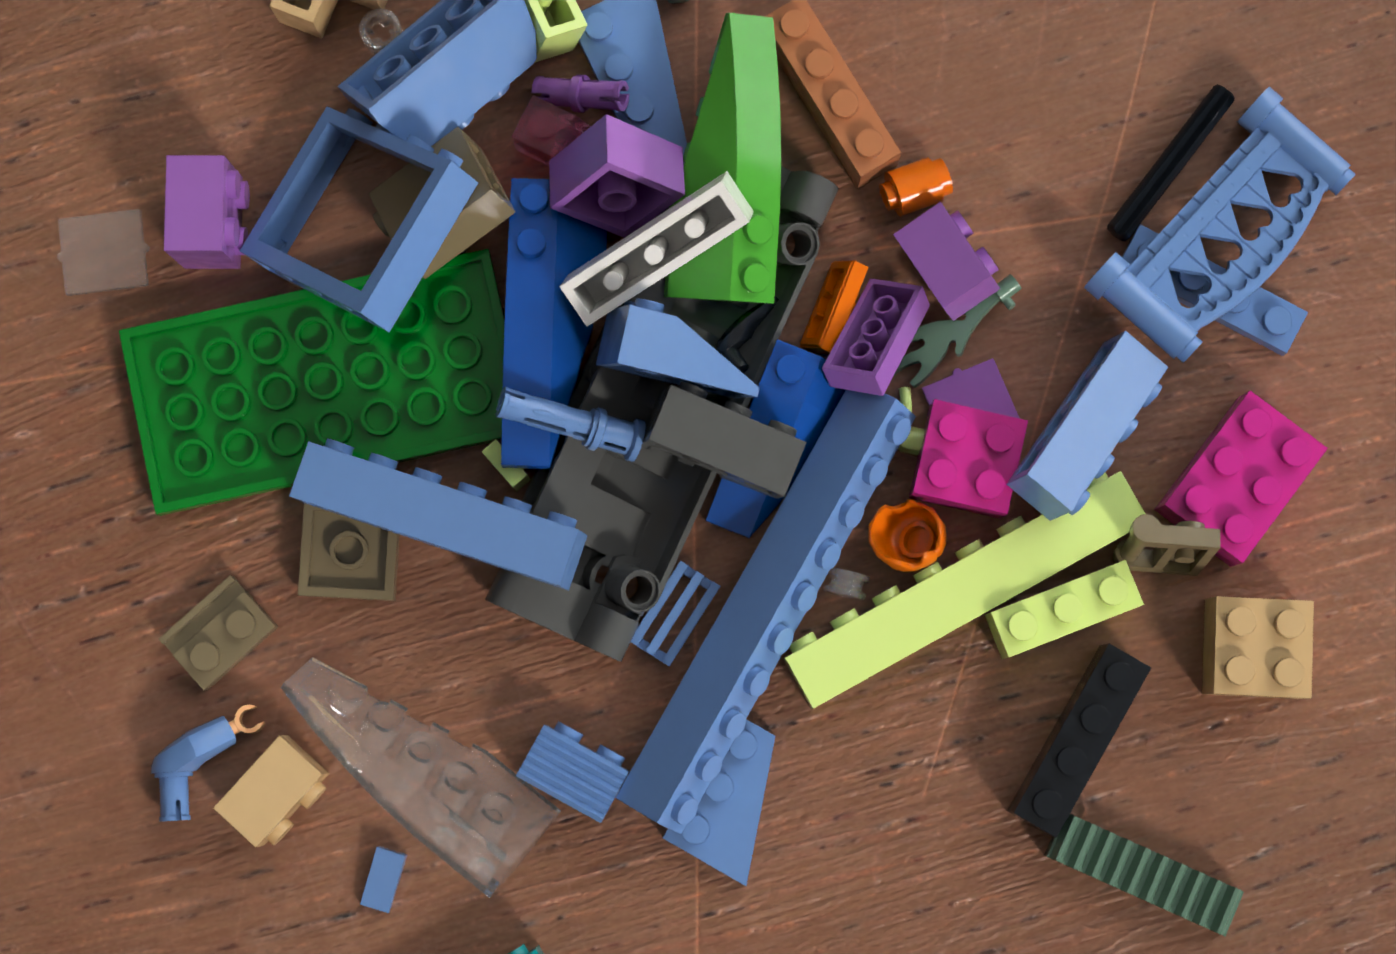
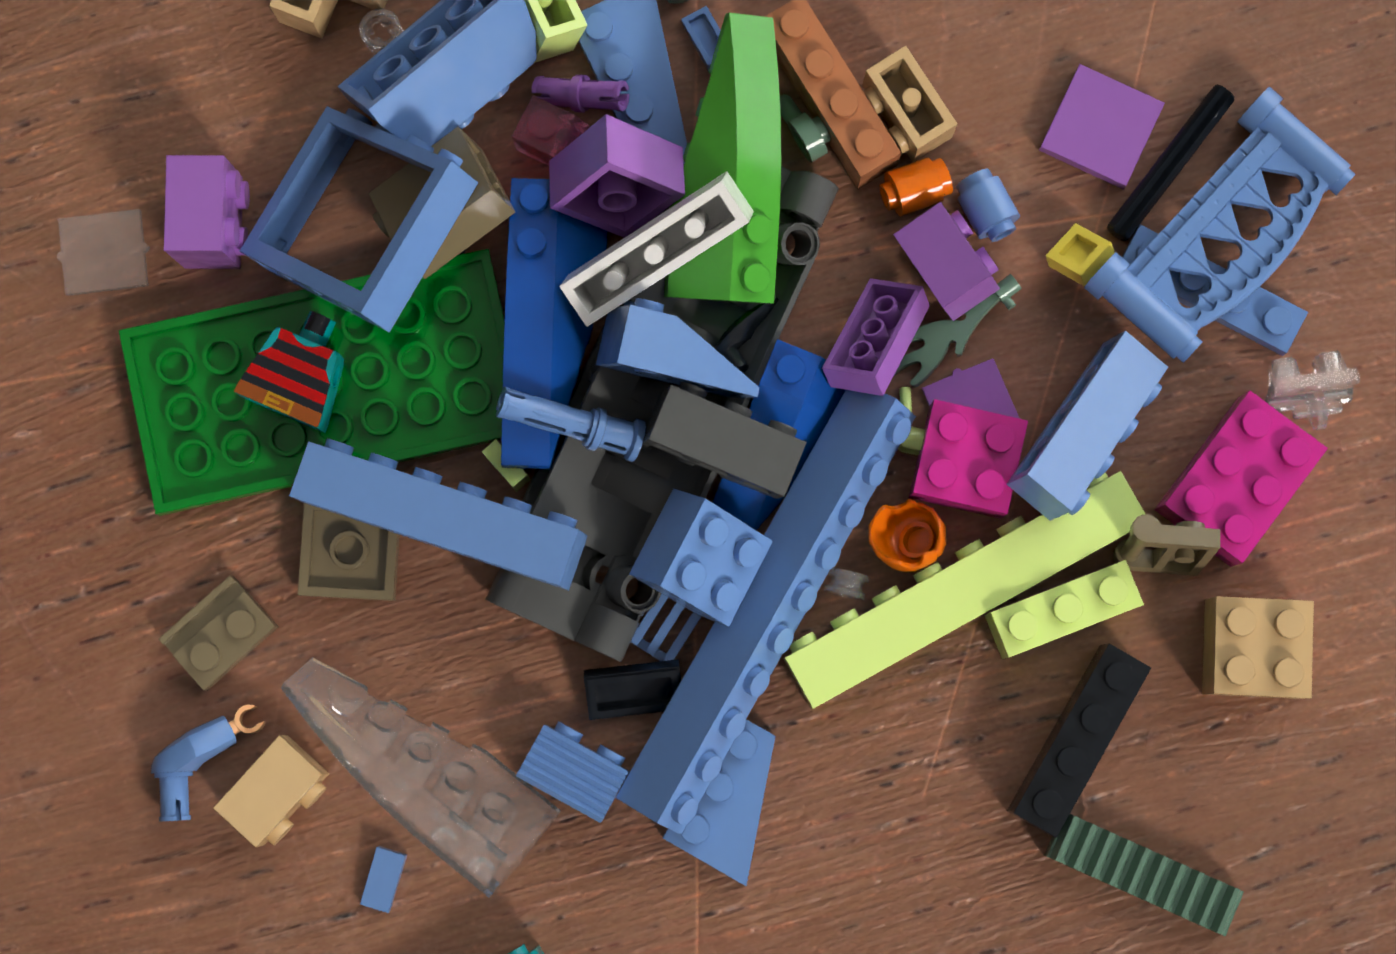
(296, 373): none -> torso
(631, 689): none -> black tile
(701, 557): none -> medium blue brick
(703, 33): none -> medium blue piece
(807, 132): none -> sand green plate
(833, 306): orange plate -> none
(908, 104): none -> tan brick
(987, 205): none -> medium blue brick
(1079, 254): none -> light yellow plate
(1101, 126): none -> medium lavender tile
(1312, 394): none -> clear hips

